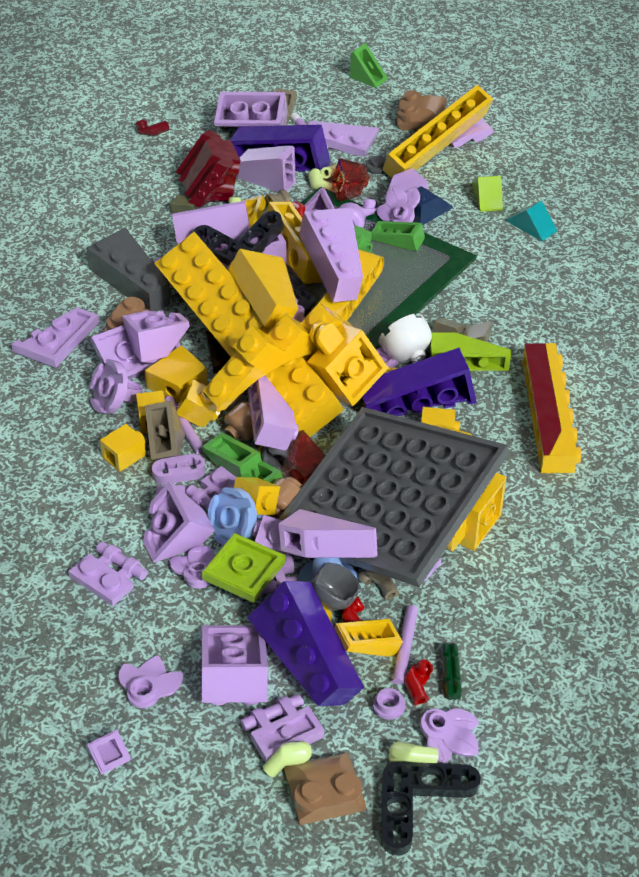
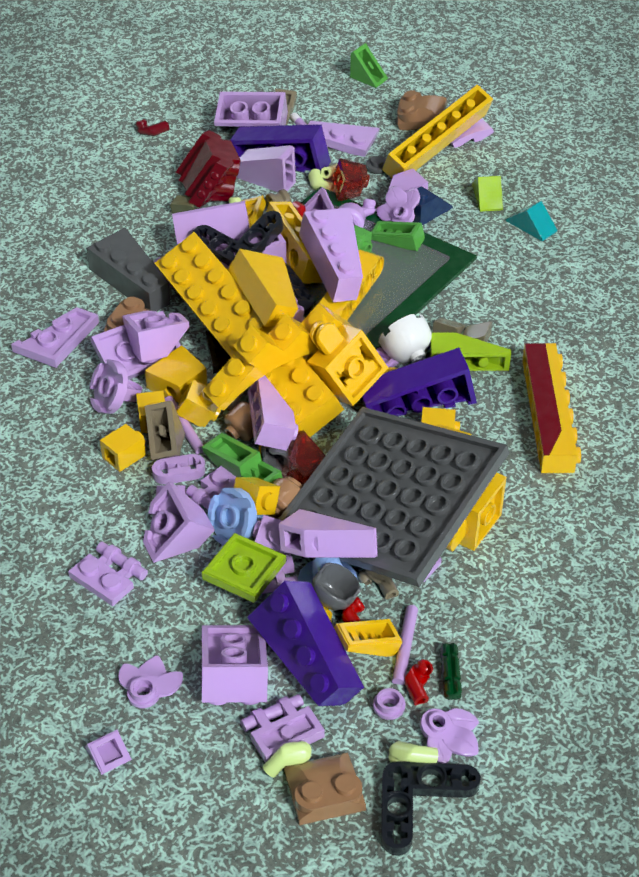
(193, 565): lavender plate -> none

